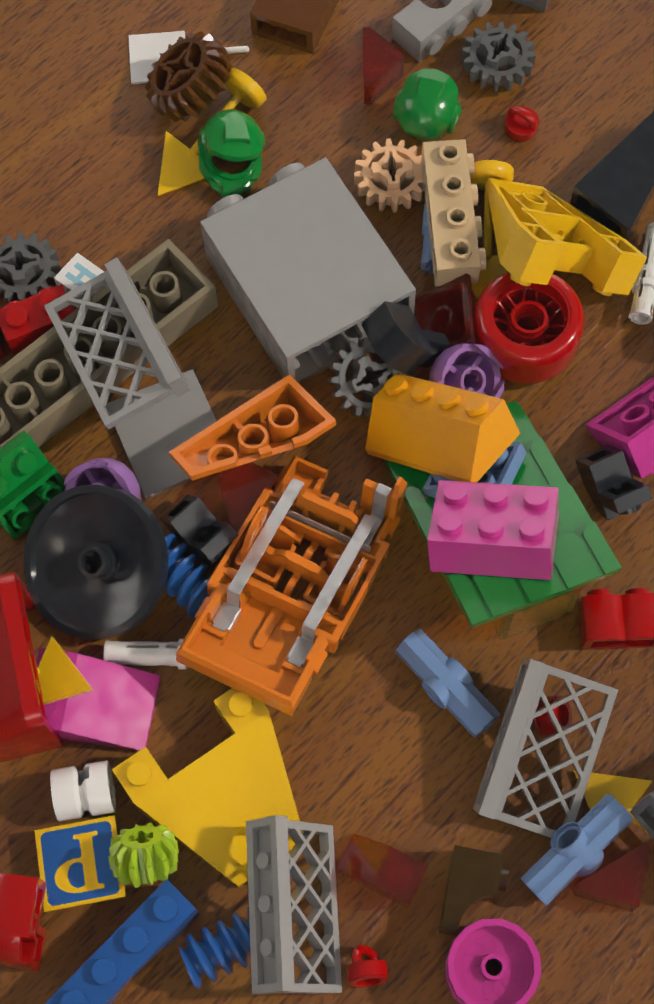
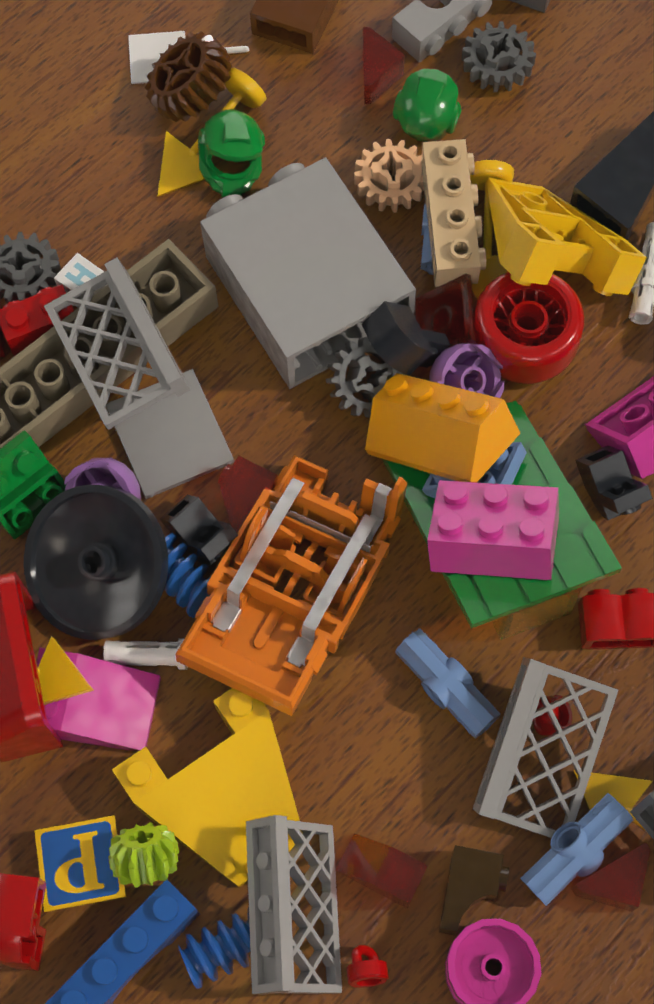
(83, 791): white wheel -> none
(263, 426): orange wedge -> none
(521, 123): red tile -> none

